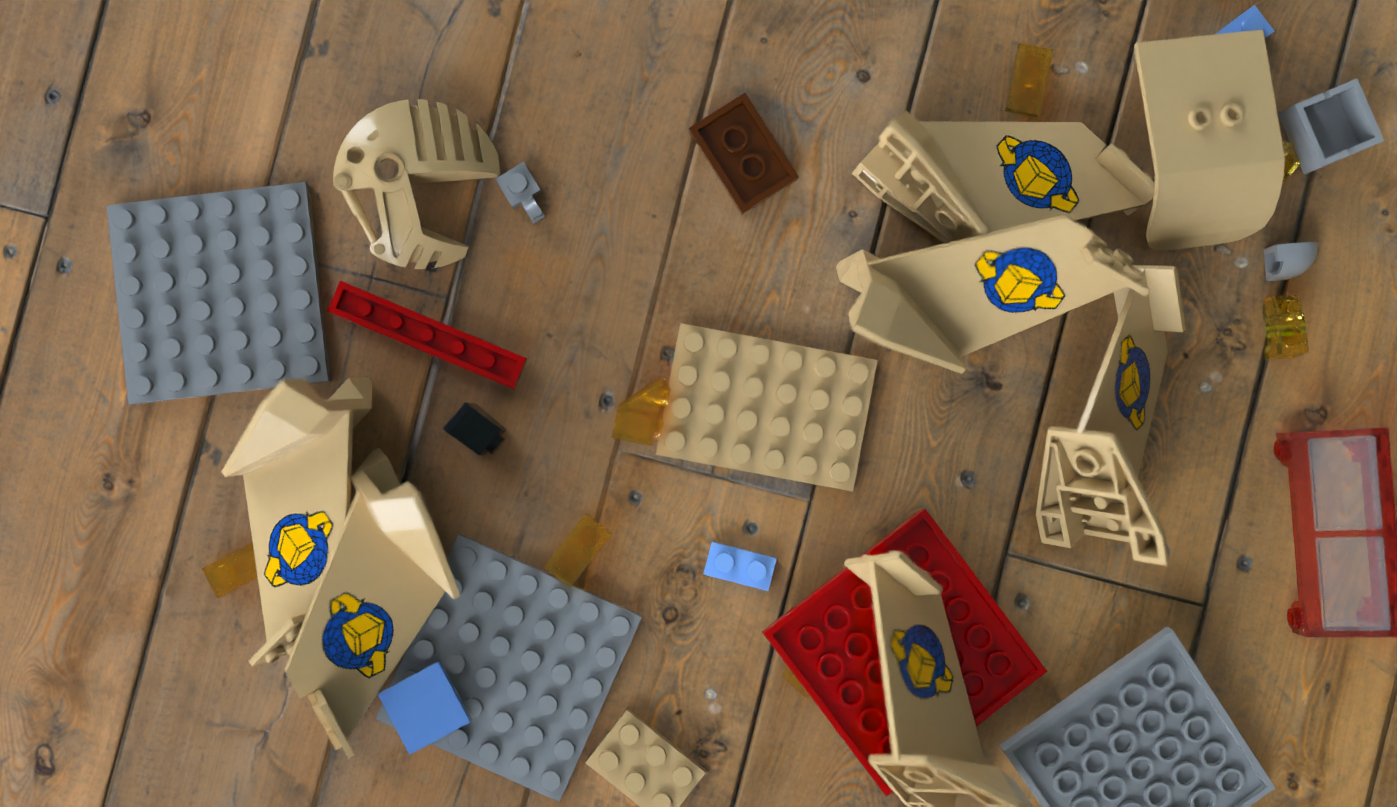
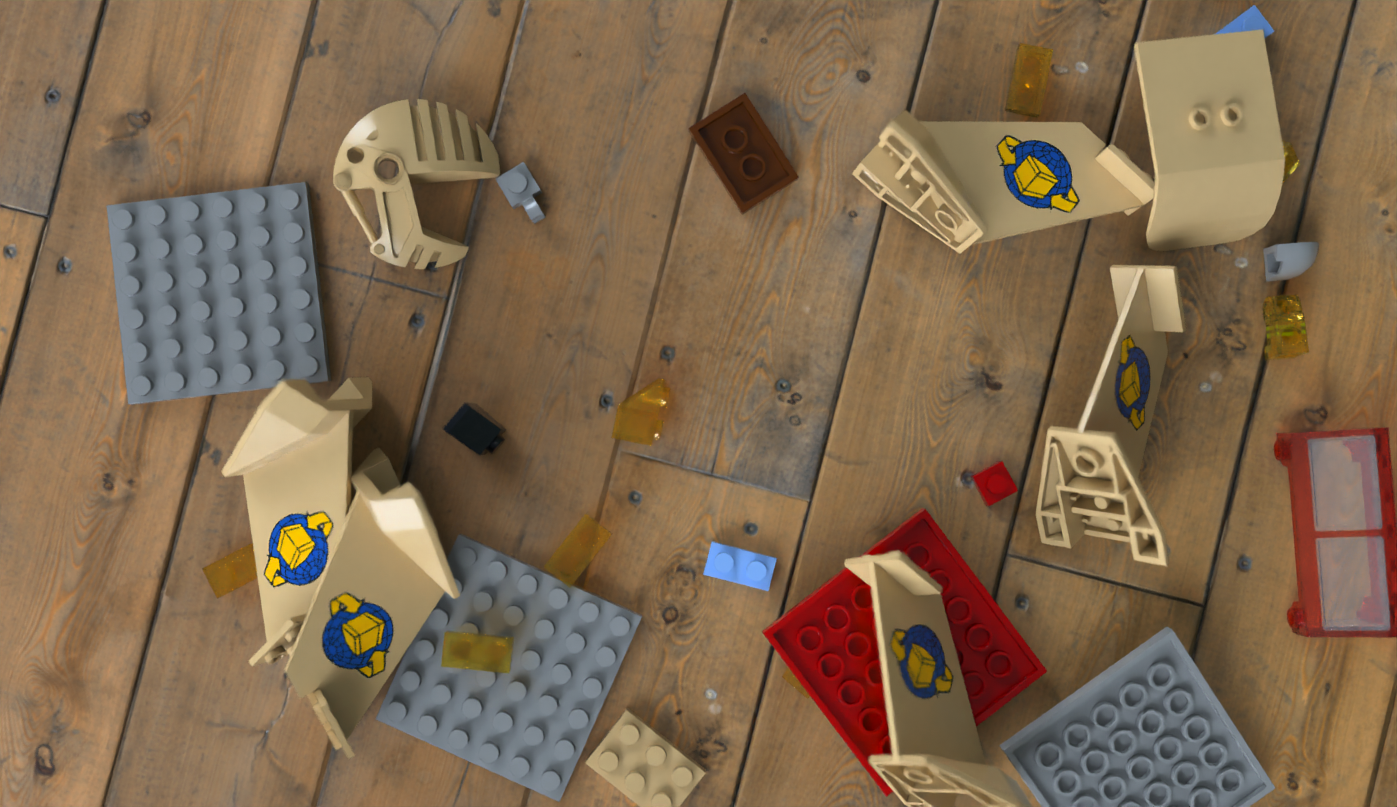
(424, 707): medium blue tile -> none
(427, 335): red plate -> none
(477, 651): none -> clear yellow plate
(766, 407): tan plate -> none
(981, 287): tan piece -> none
(994, 483): none -> red plate
(1332, 128): light grey piece -> none

